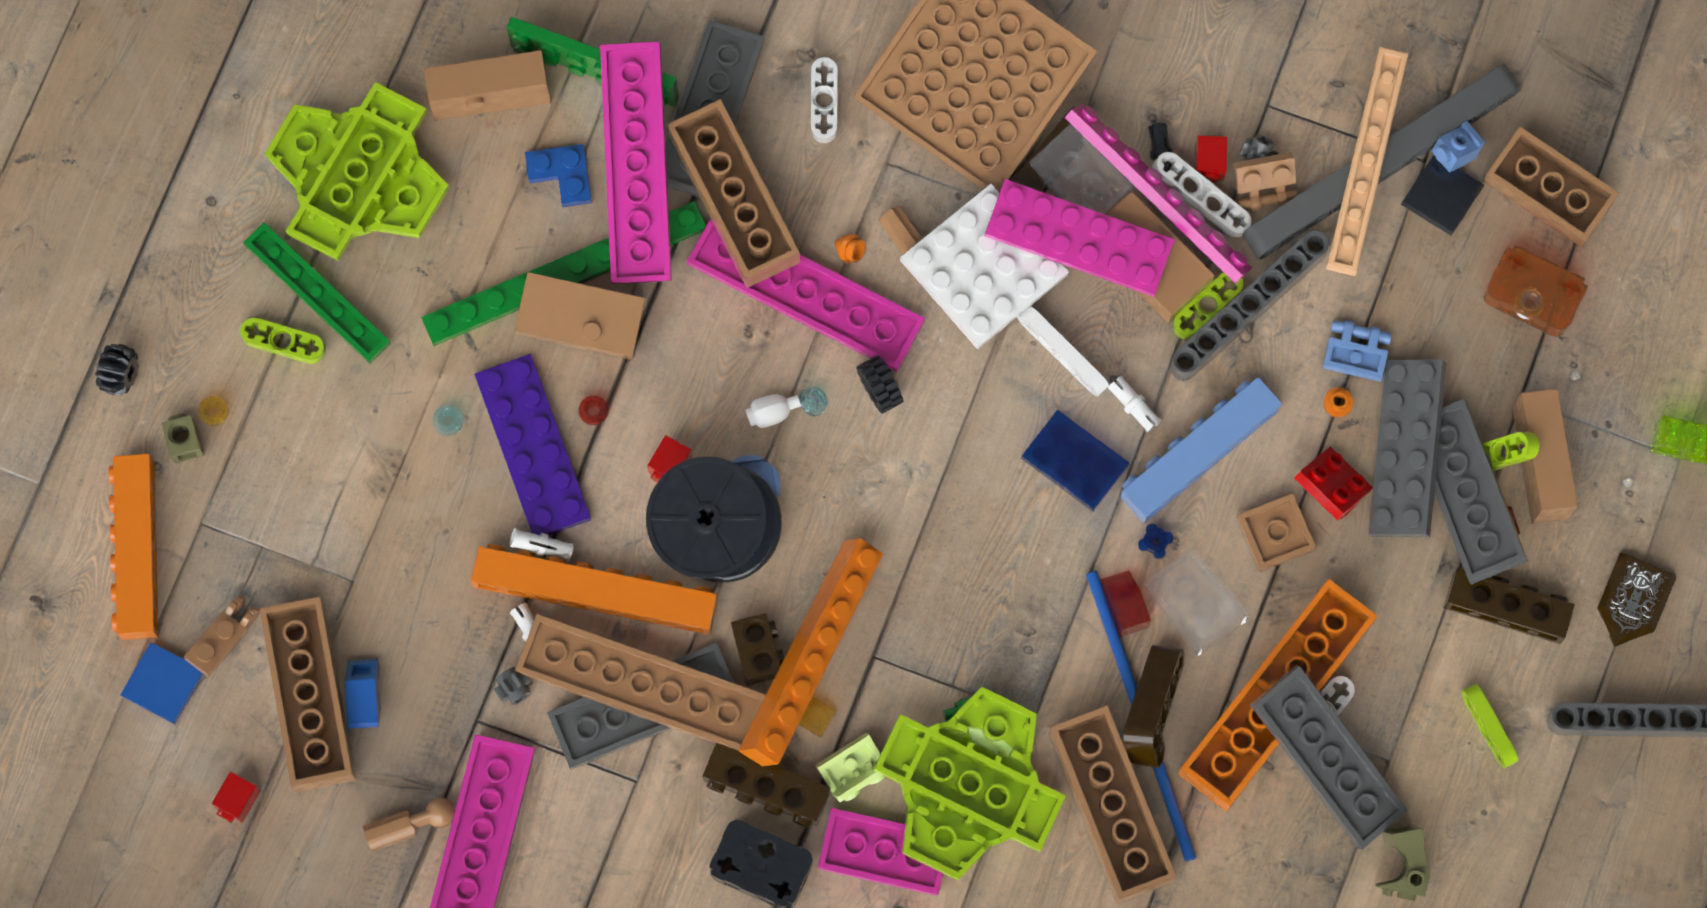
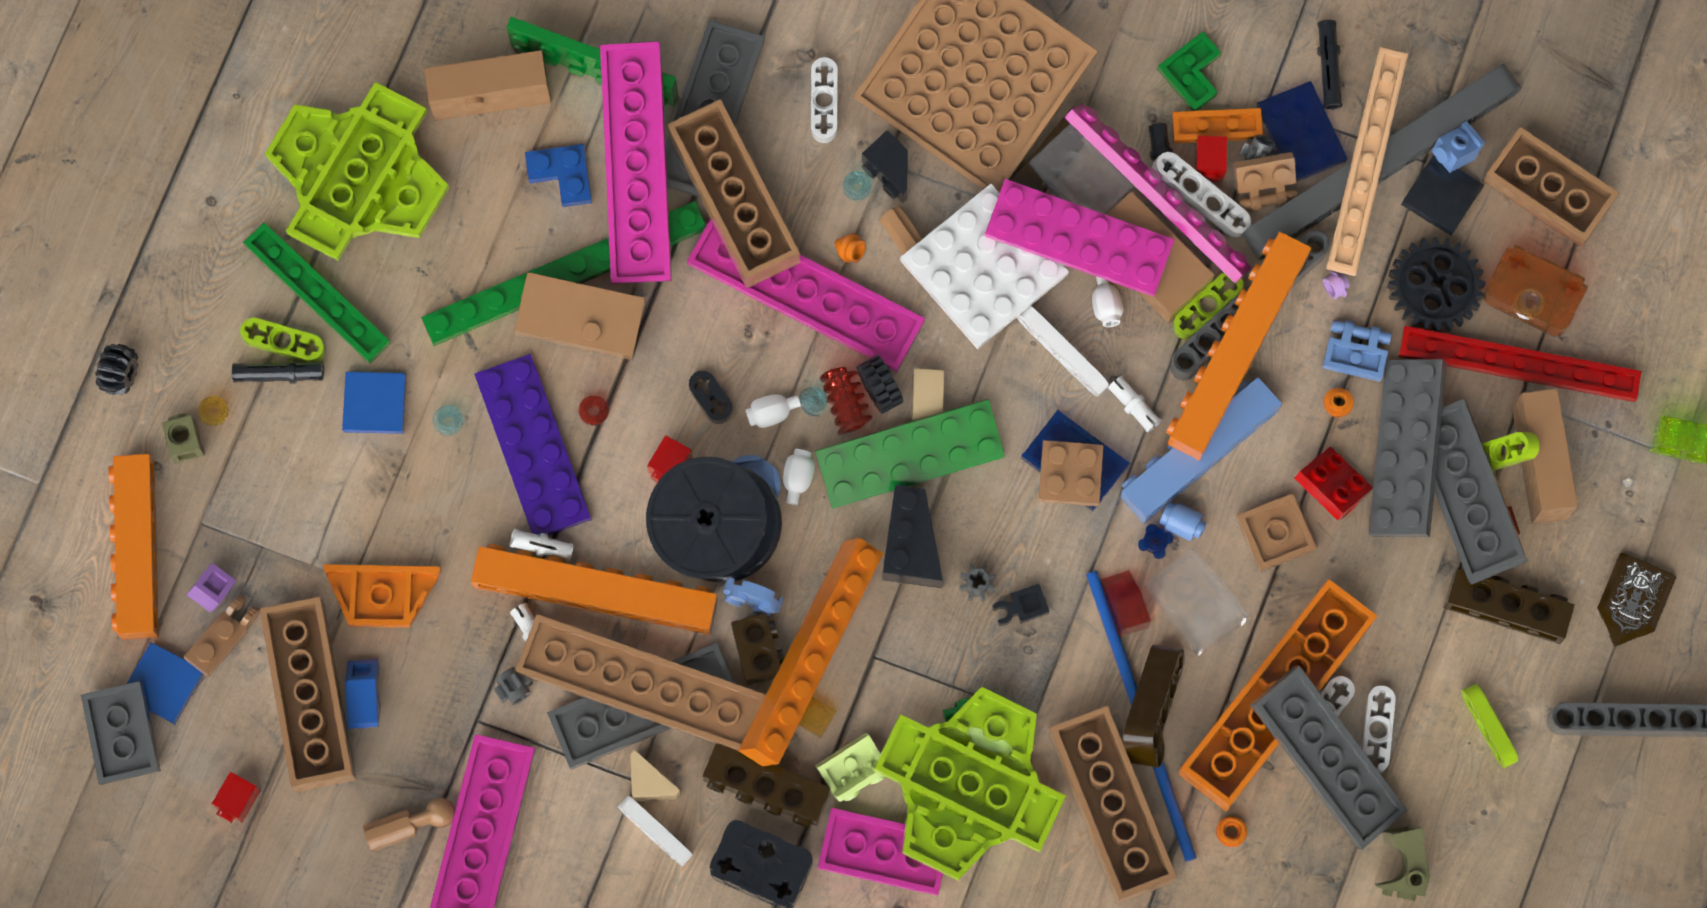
(120, 733): none -> dark grey plate
(211, 587): none -> medium lavender brick
(271, 372): none -> black pin
(374, 402): none -> blue tile
(381, 592): none -> orange wing
(649, 783): none -> tan slope
(655, 831): none -> white beam
(705, 401): none -> black beam
(752, 595): none -> medium blue plate
(798, 474): none -> white plant
(845, 399): none -> clear red piece
(857, 177): none -> clear light blue plate
(889, 163): none -> black slope
(909, 453): none -> green plate
(911, 543): none -> black wedge
(927, 393): none -> tan slope
(972, 576): none -> dark grey gear
(1025, 604): none -> black plate
(1070, 473): none -> medium nougat plate
(1107, 303): none -> white plant
(1183, 521): none -> medium blue brick
(1184, 70): none -> green plate
(1230, 123): none -> orange plate
(1238, 346): none -> orange brick
(1238, 824): none -> orange plate
(1302, 127): none -> clear blue plate
(1329, 54): none -> black pin
(1336, 285): none -> lavender plate
(1388, 708): none -> white beam
(1459, 272): none -> black gear
(1521, 364): none -> red plate

